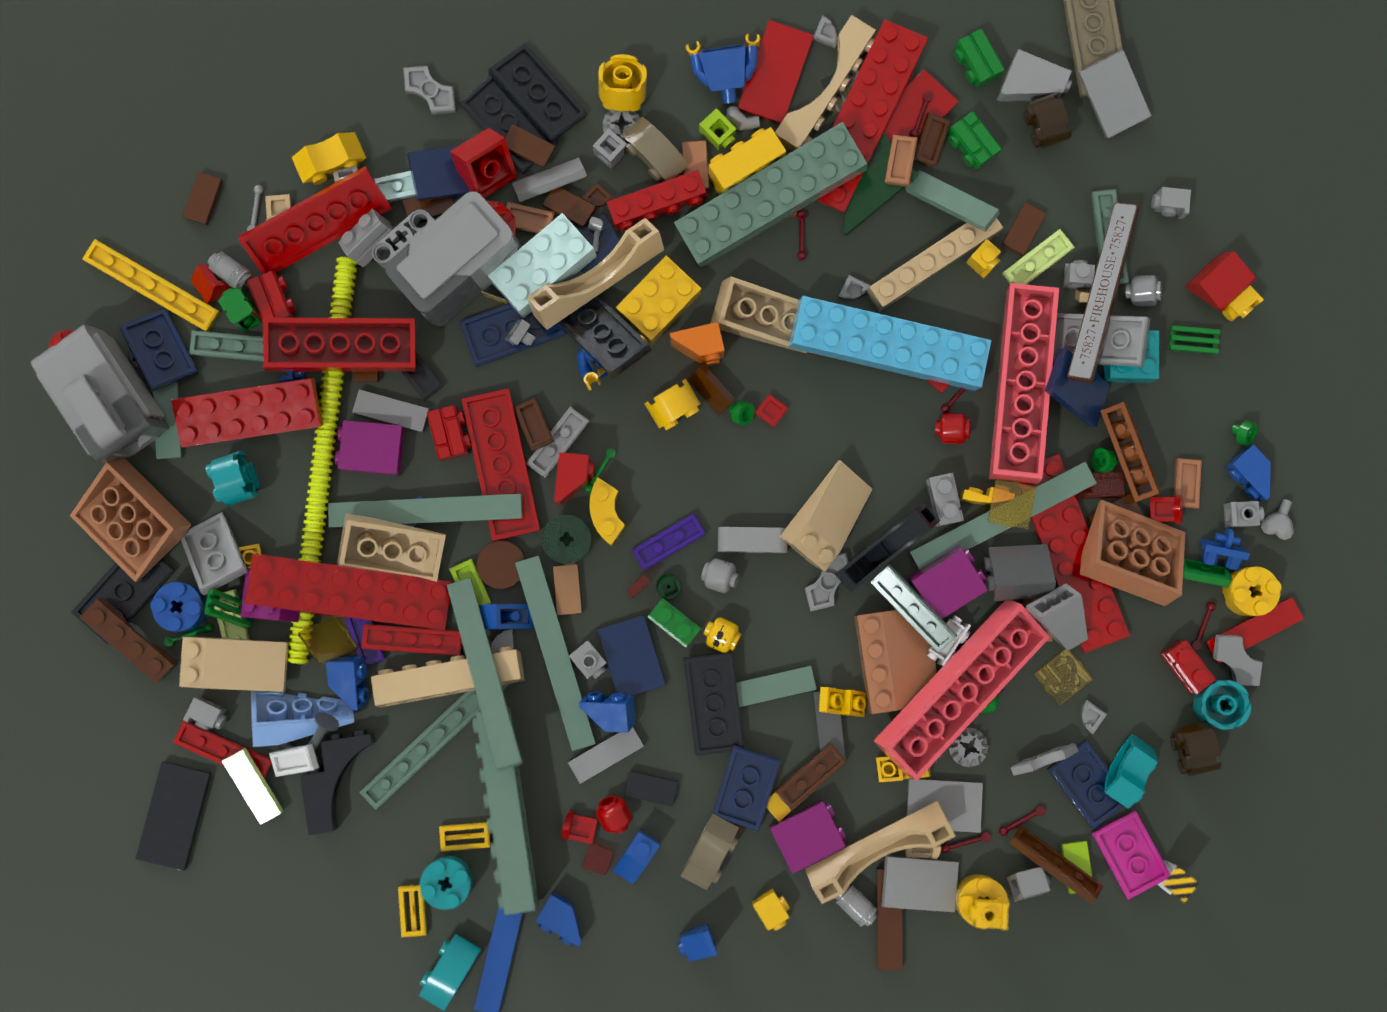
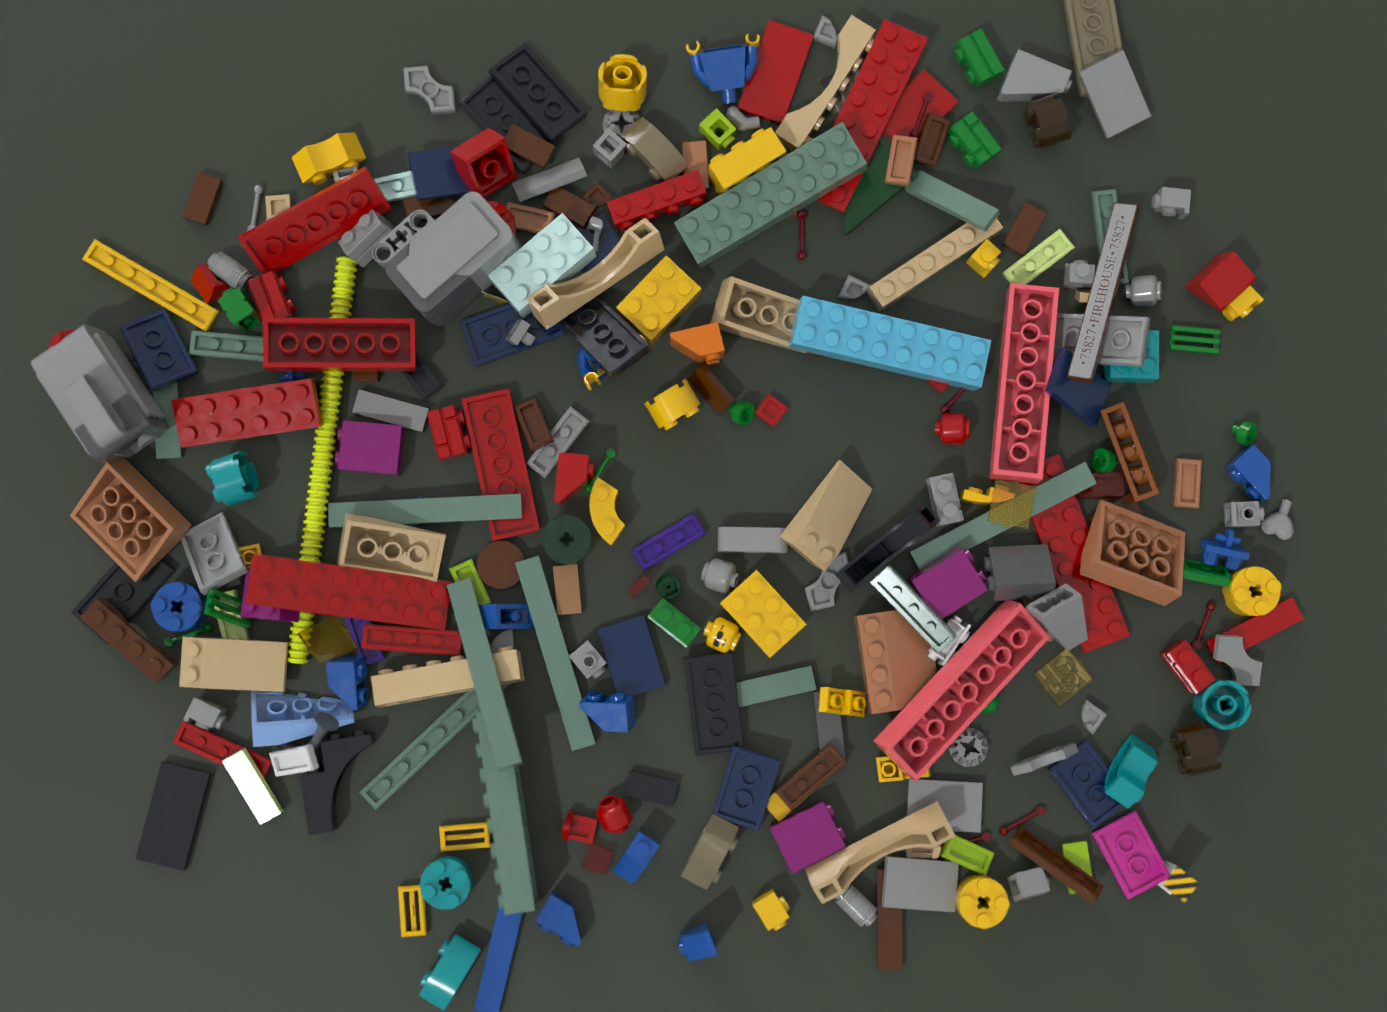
(605, 754): light grey tile -> none
(763, 614): none -> yellow brick
(967, 854): none -> lime tile
(981, 906): yellow brick -> none
(1167, 509): red tile -> none

